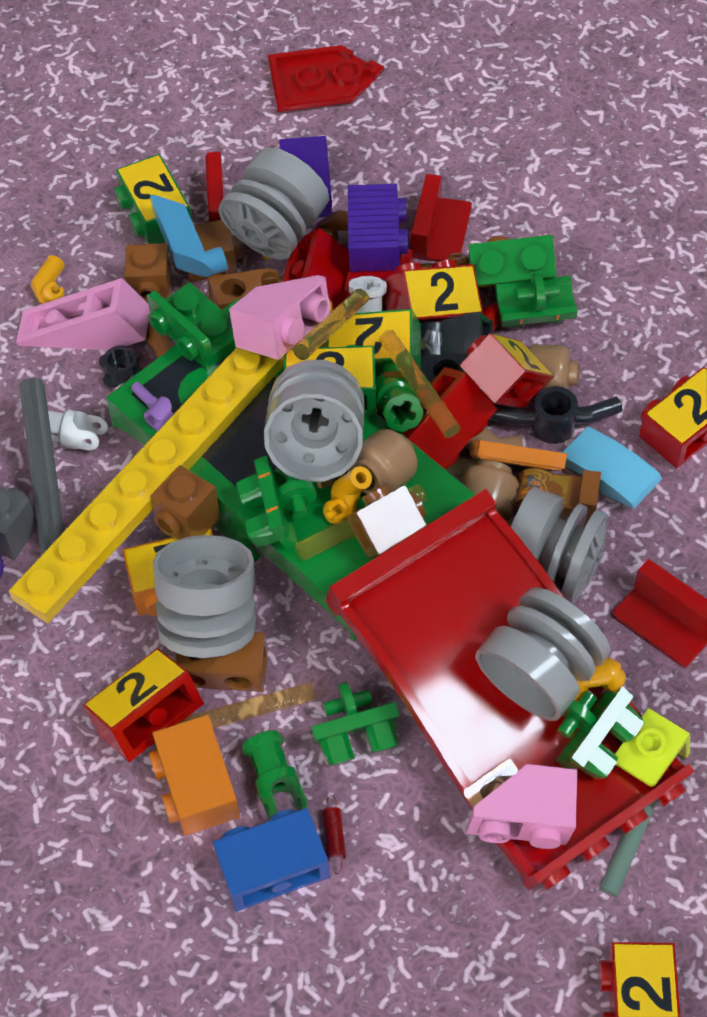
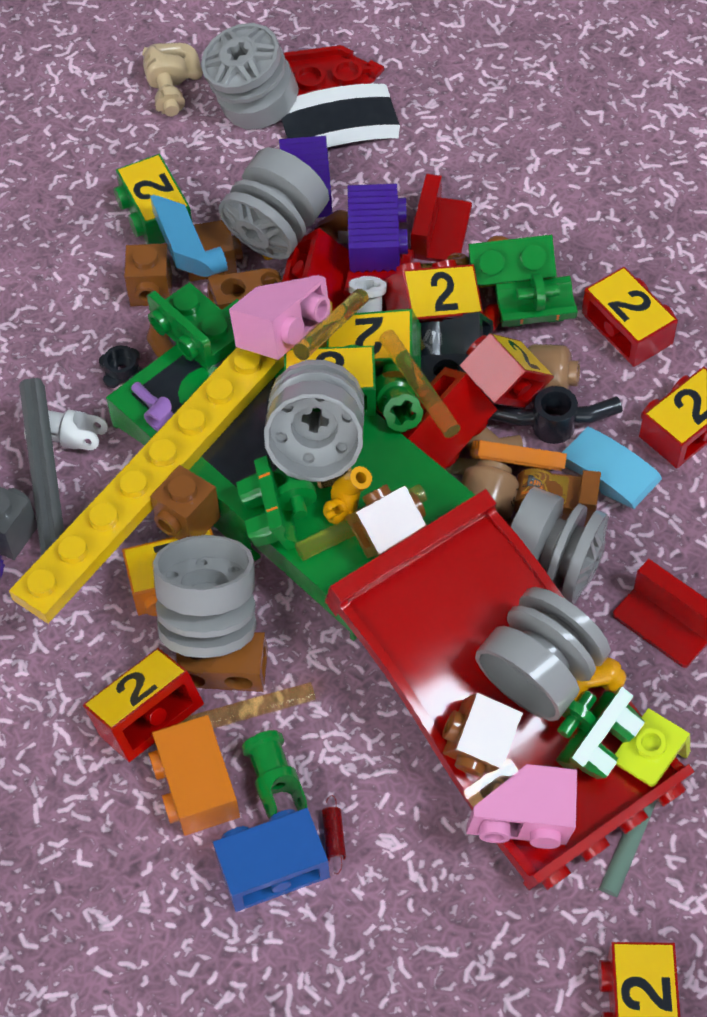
(44, 282): light orange arm -> none
(87, 319): bright pink slope -> none
(169, 66): none -> tan piece
(215, 184): red tile -> none
(250, 76): none -> light grey wheel
(344, 114): none -> sticker
(376, 722): green hips -> none
(388, 459): medium nougat head -> none
(480, 734): none -> brick
(629, 316): none -> brick

